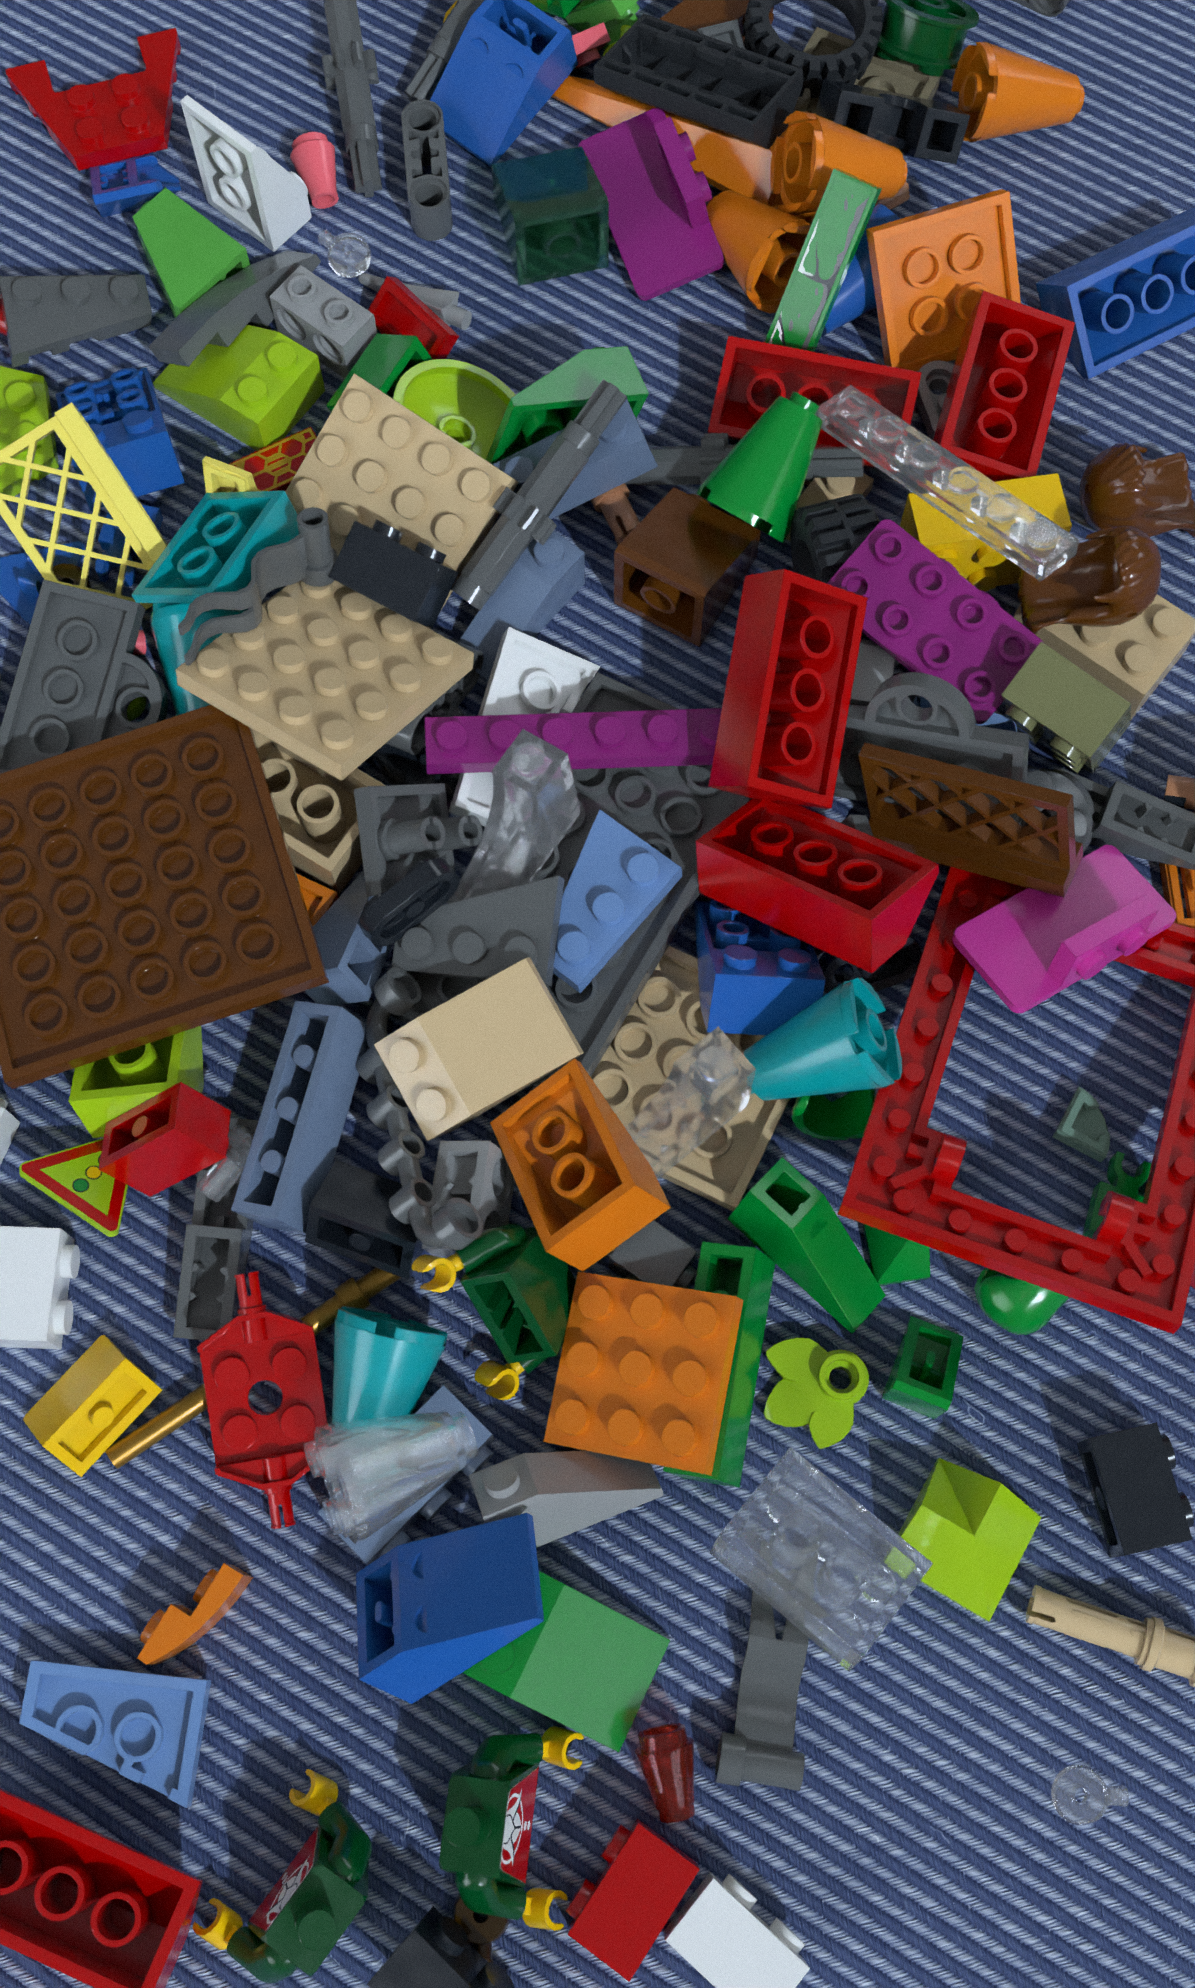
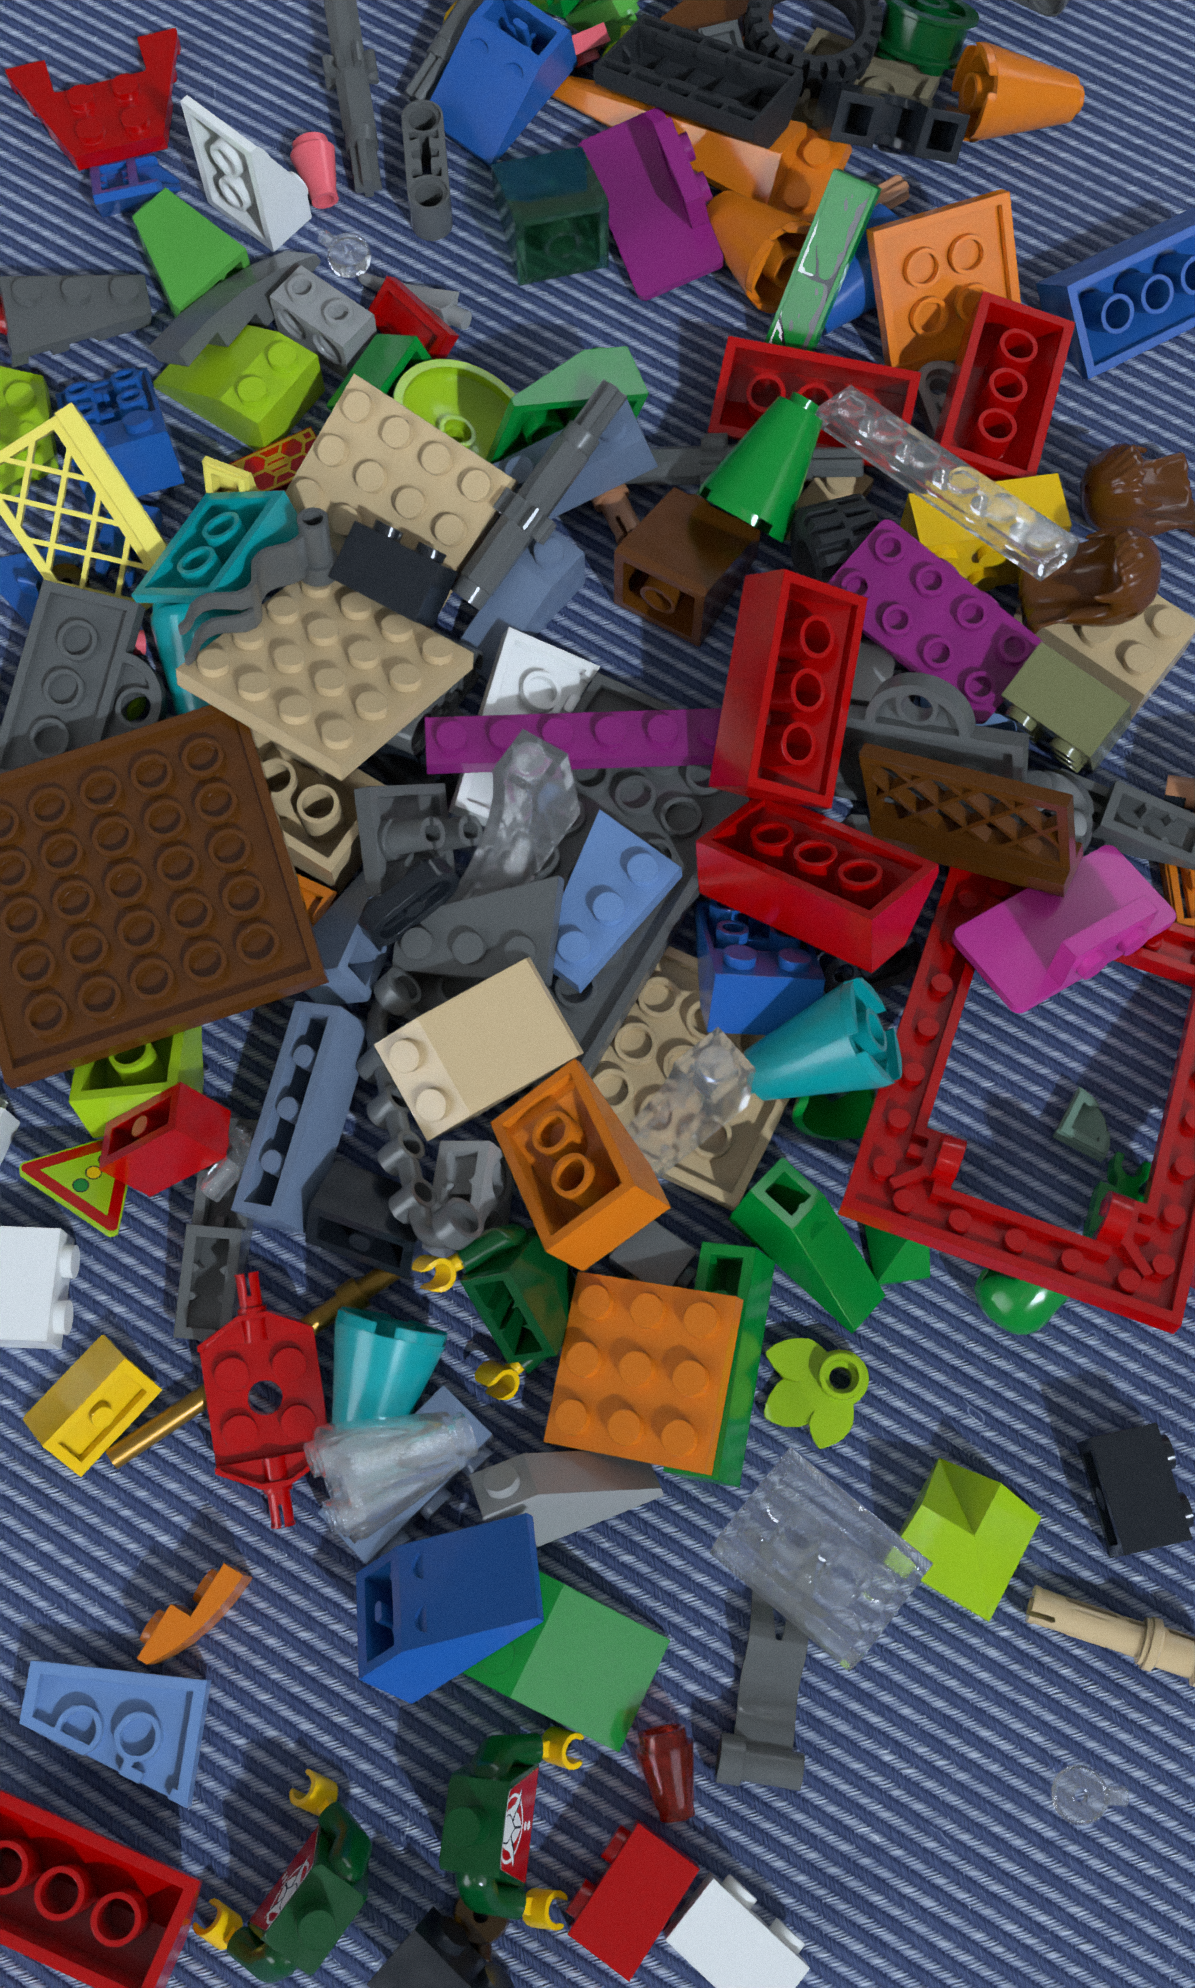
(815, 147): orange cone -> none
(924, 1369): green slope -> none

